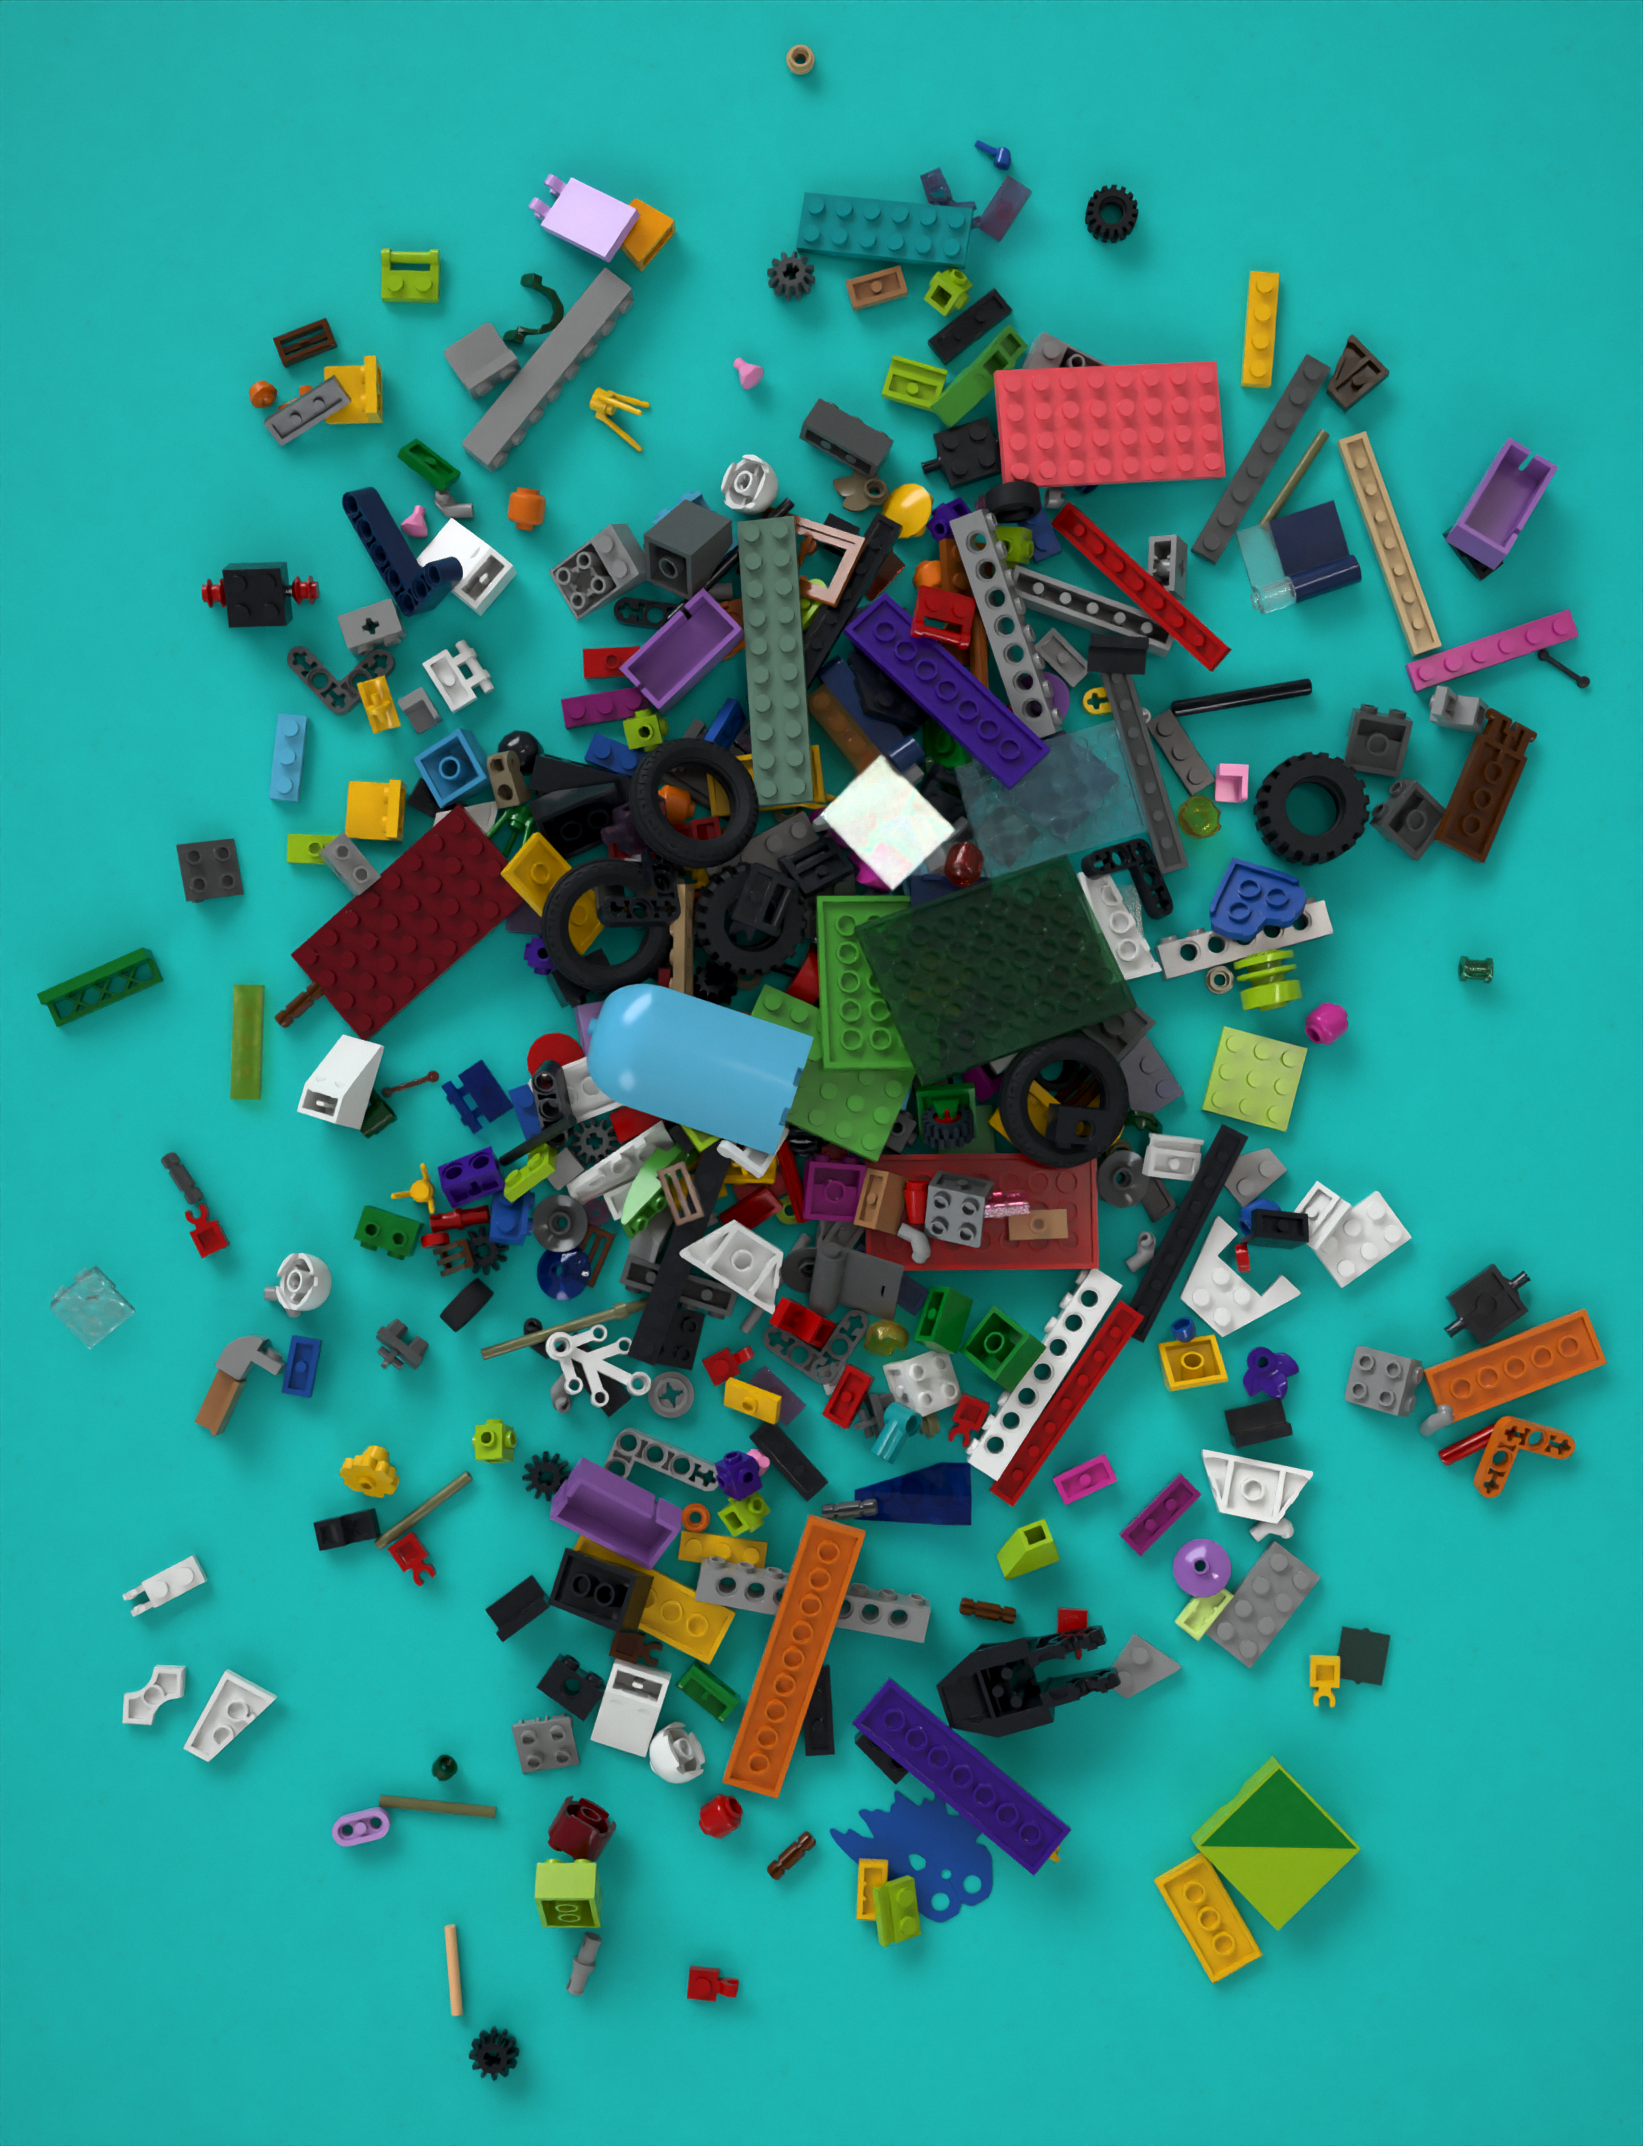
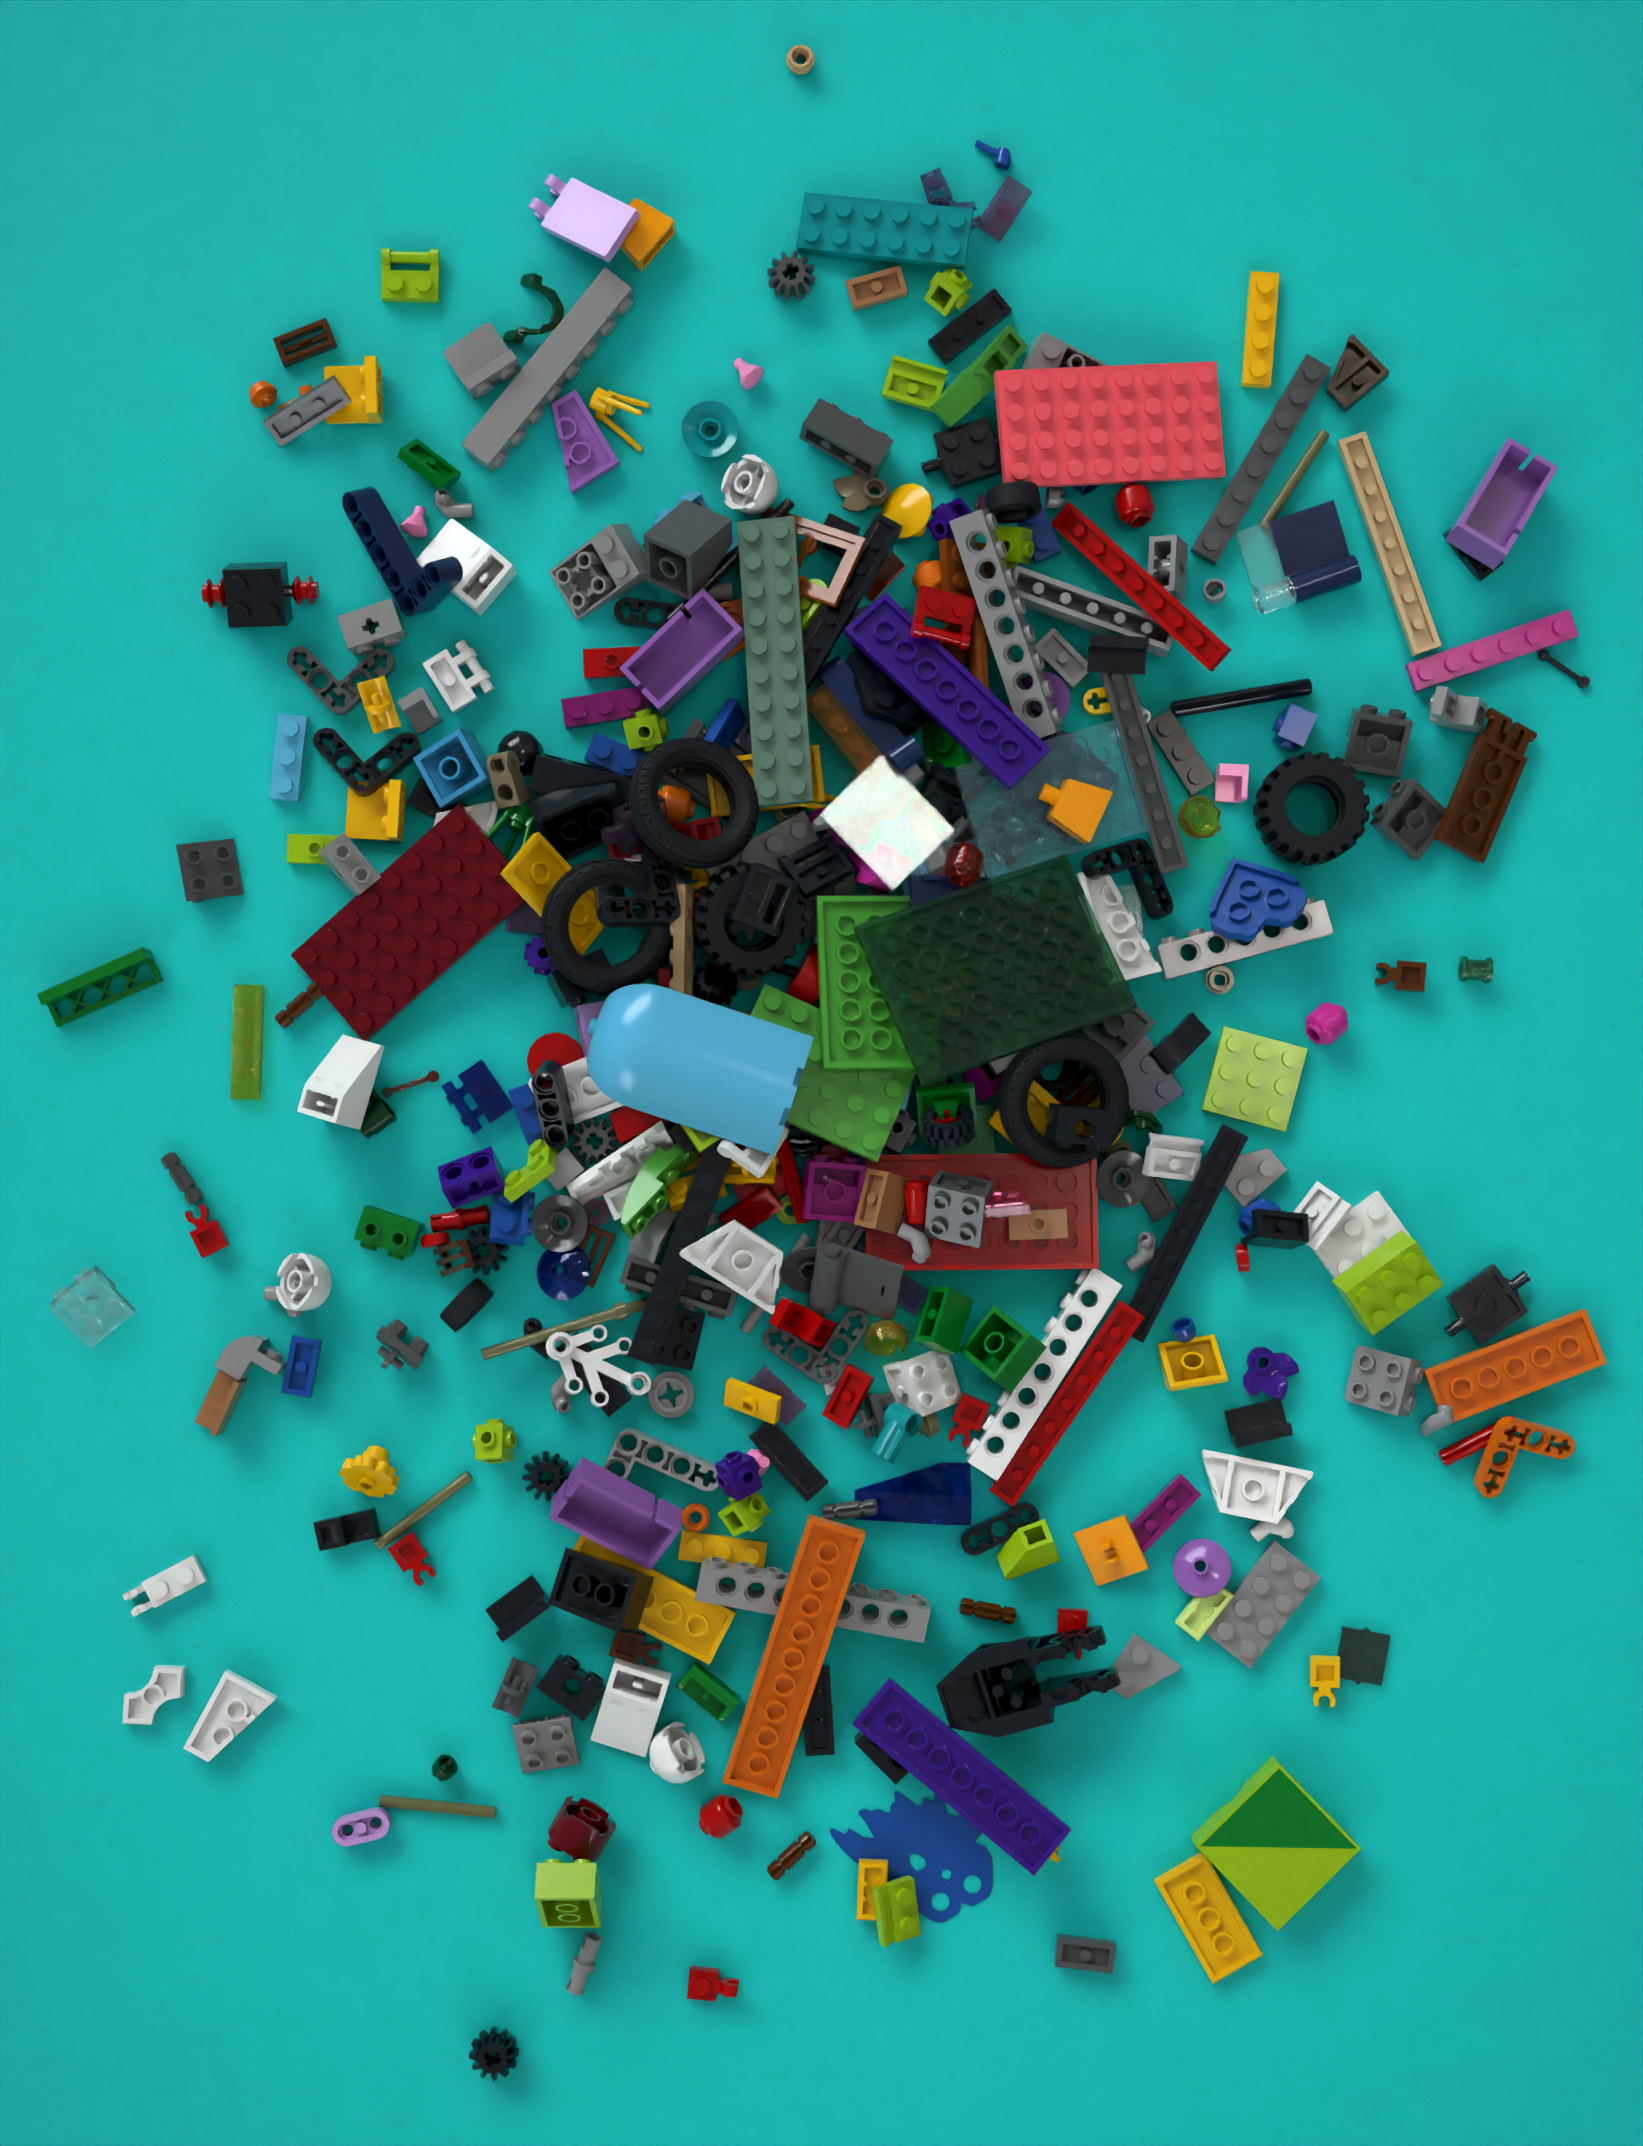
(368, 769): none -> black beam
(421, 1190): yellow plant -> none
(453, 1970): light nougat bar -> none
(515, 1687): none -> dark grey hips
(526, 508): orange head -> none
(538, 1140): pearl dark grey bar -> none
(582, 443): none -> medium lavender wing
(671, 1170): reddish brown tile -> none
(706, 416): none -> teal dish
(725, 1364): red plate -> none
(976, 1529): none -> black beam
(1075, 807): none -> light orange torso
(1084, 1479): dark pink plate -> none
(1085, 1953): none -> dark grey plate
(1111, 197): black tyre -> none
(1111, 1550): none -> light orange piece
(1134, 505): none -> red head
(1180, 1043): none -> black slope
(1211, 587): none -> light grey hinge
(1221, 1294): white wing -> none
(1268, 980): lime wheel -> none
(1293, 728): none -> brick
(1387, 1282): none -> lime brick
(1407, 976): none -> reddish brown plate

